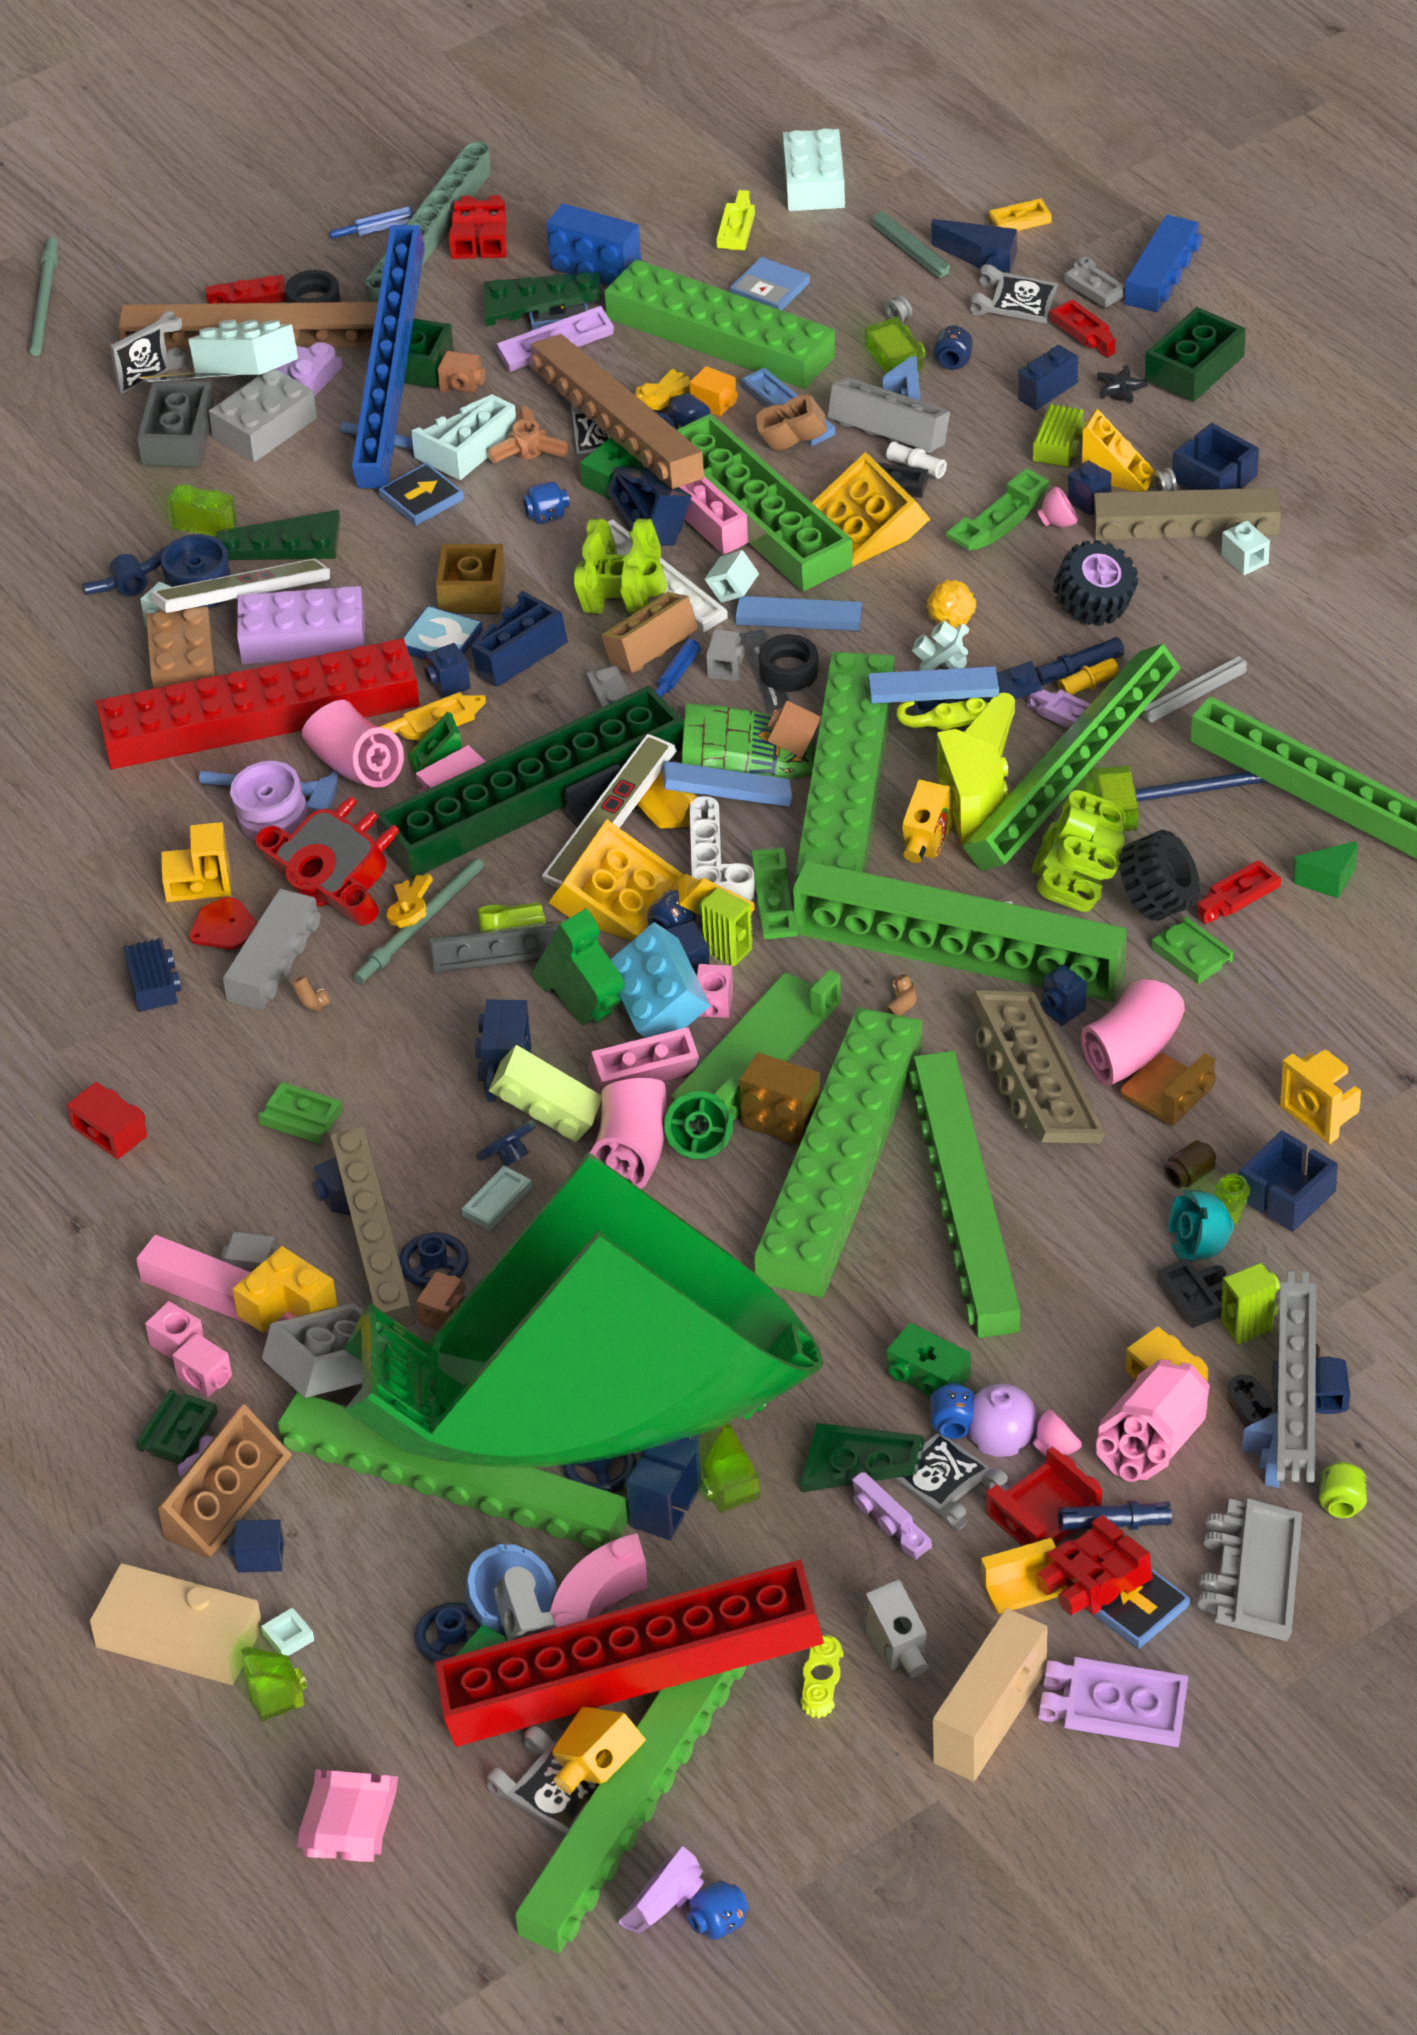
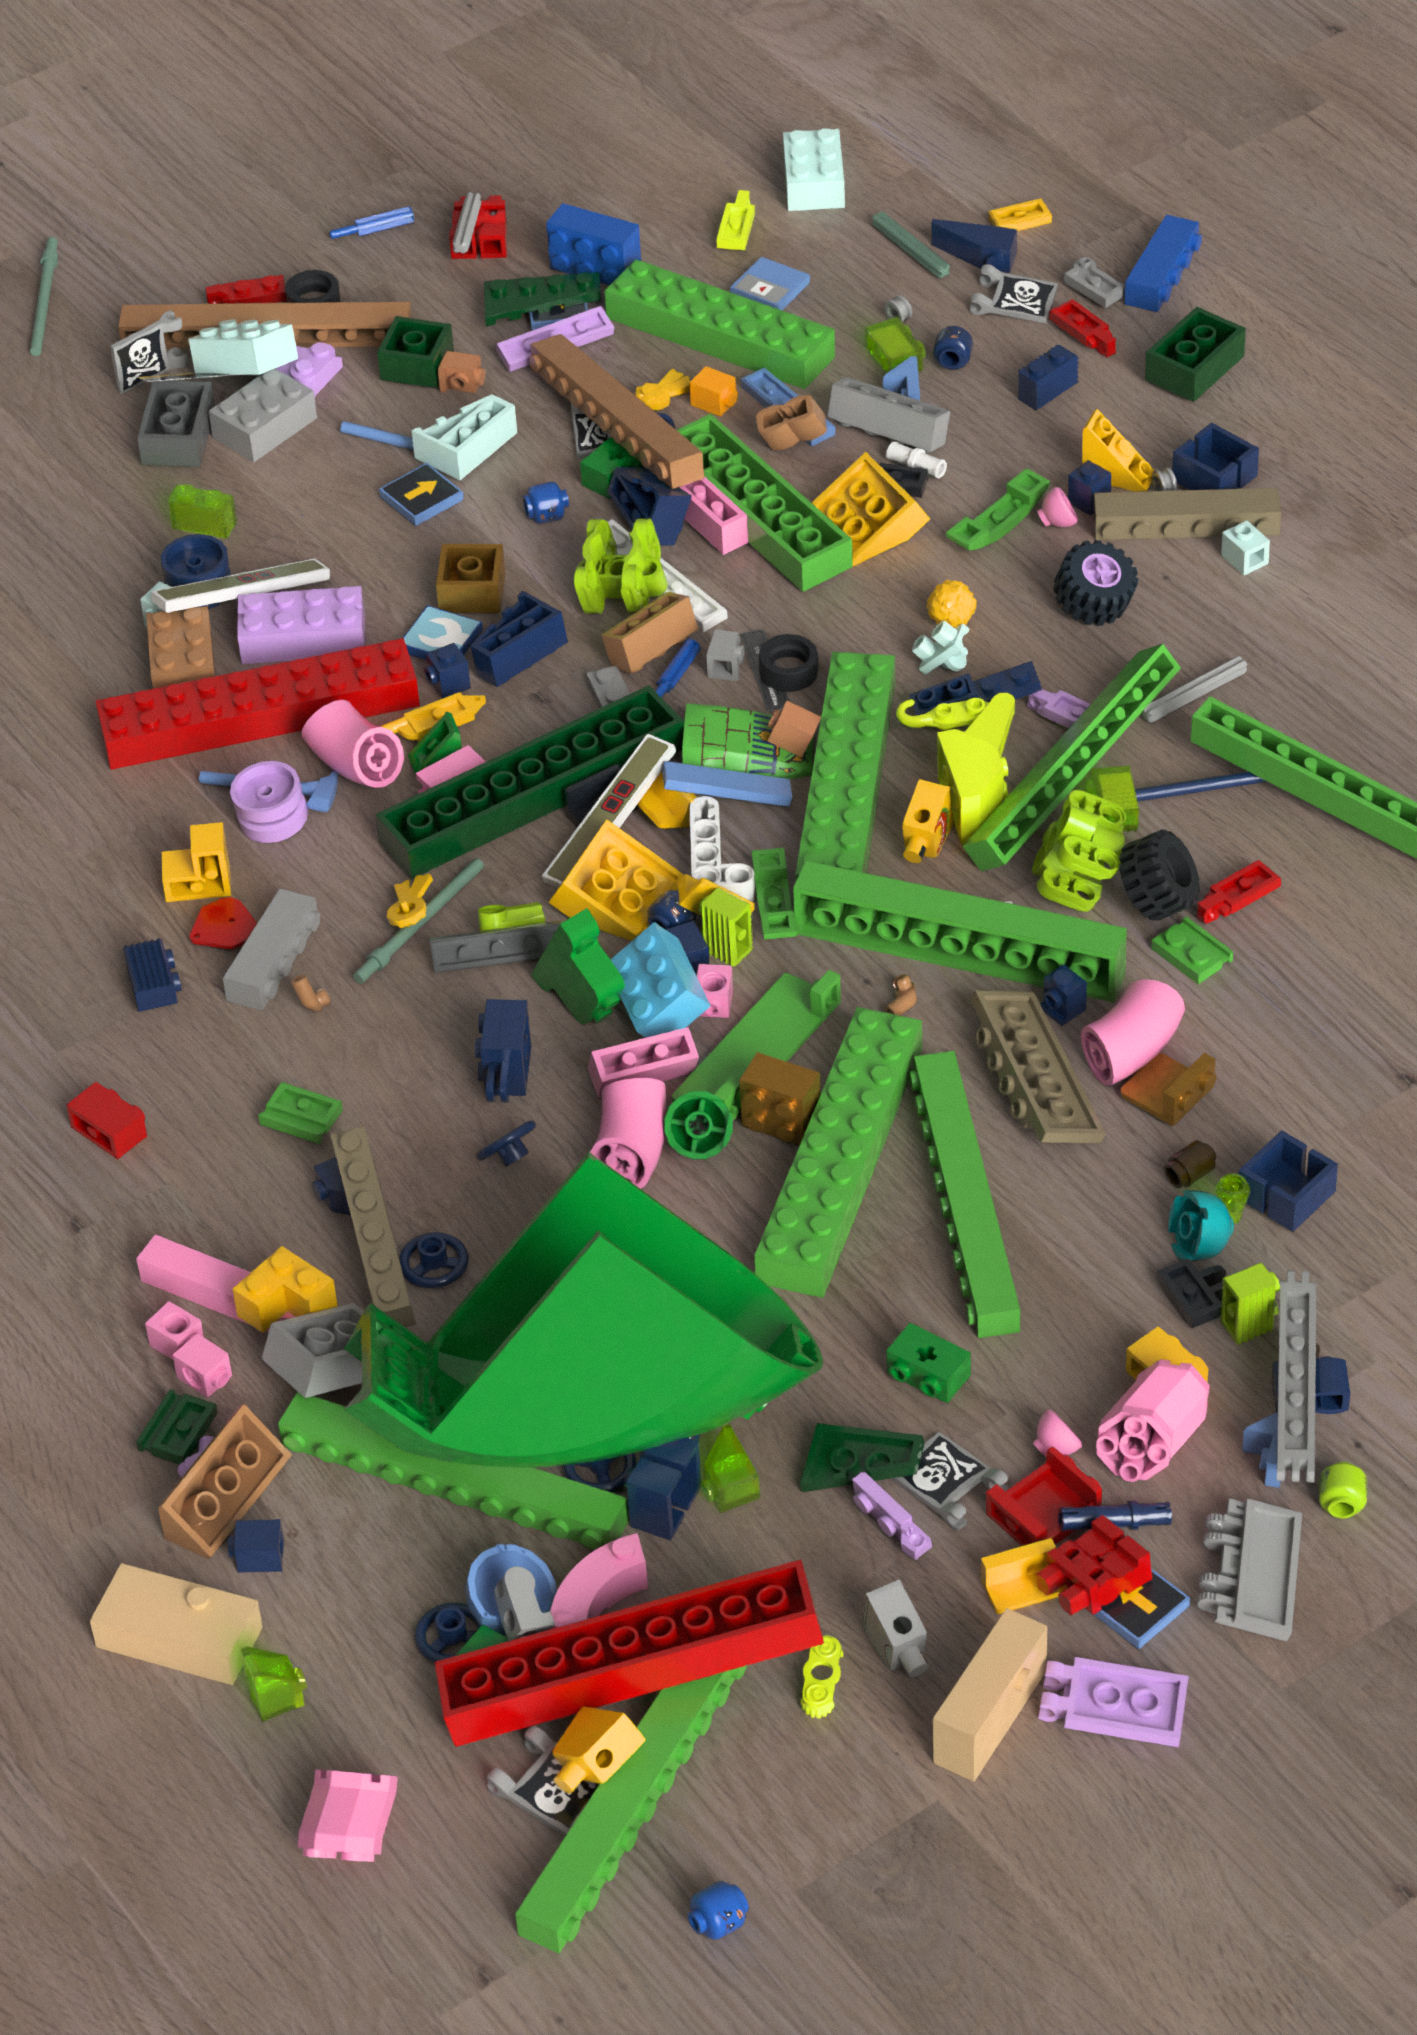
(126, 575): dark blue piece -> none
(248, 1250): light grey brick -> none
(287, 1632): light aqua plate -> none
(289, 538): dark green wing -> none
(331, 859): red piece -> none
(388, 356): blue brick -> none
(435, 214): sand green beam -> none
(439, 1299): nougat brick -> none
(466, 222): none -> light grey axle
(496, 1198): light aqua tile -> none
(527, 440): nougat bush -> none
(545, 1093): yellowish green brick -> none
(669, 1886): lavender slope -> none
(686, 410): dark blue head -> none
(731, 576): light aqua brick -> none
(799, 613): medium blue tile -> none
(933, 684): medium blue tile -> none
(951, 1410): blue head -> none
(1002, 1420): lavender cylinder -> none
(1059, 436): lime brick -> none
(1070, 664): dark blue pin -> none
(1089, 677): yellow axle -> none
(1120, 385): black animal -> none
(1246, 1408): black beam -> none
(1312, 1096): yellow panel -> none
(1326, 869): green slope -> none

